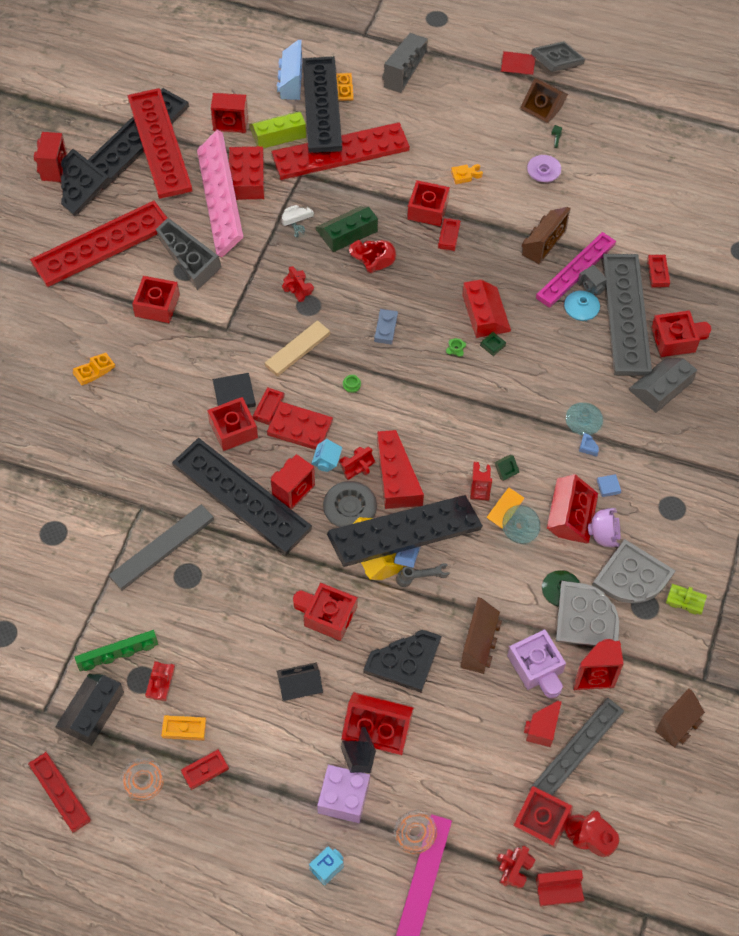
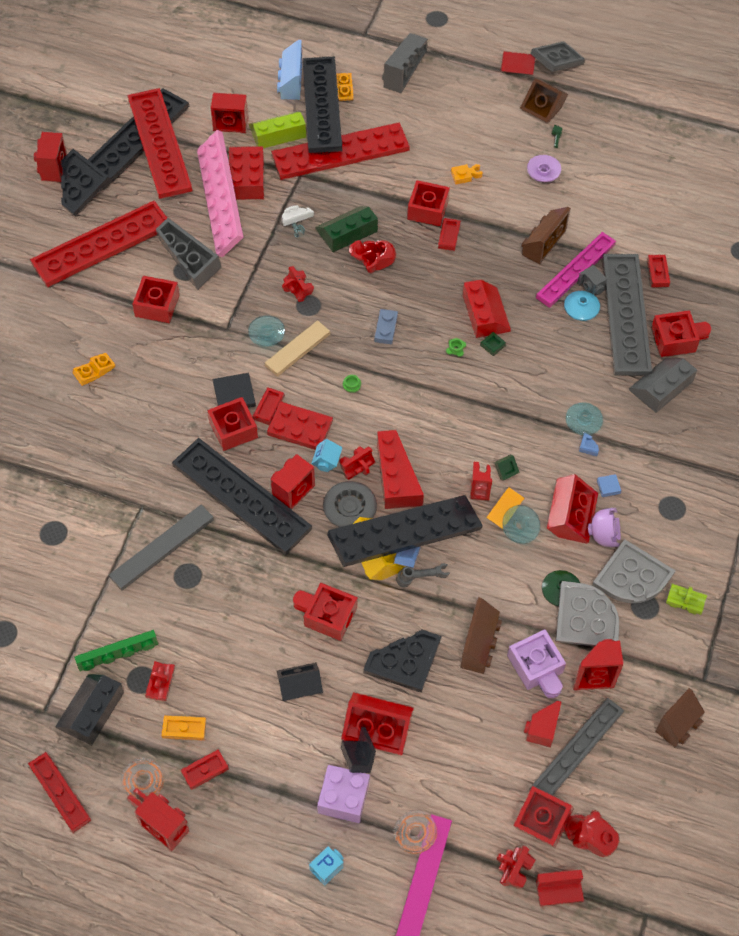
(159, 818): none -> red brick
(266, 325): none -> clear light blue dish

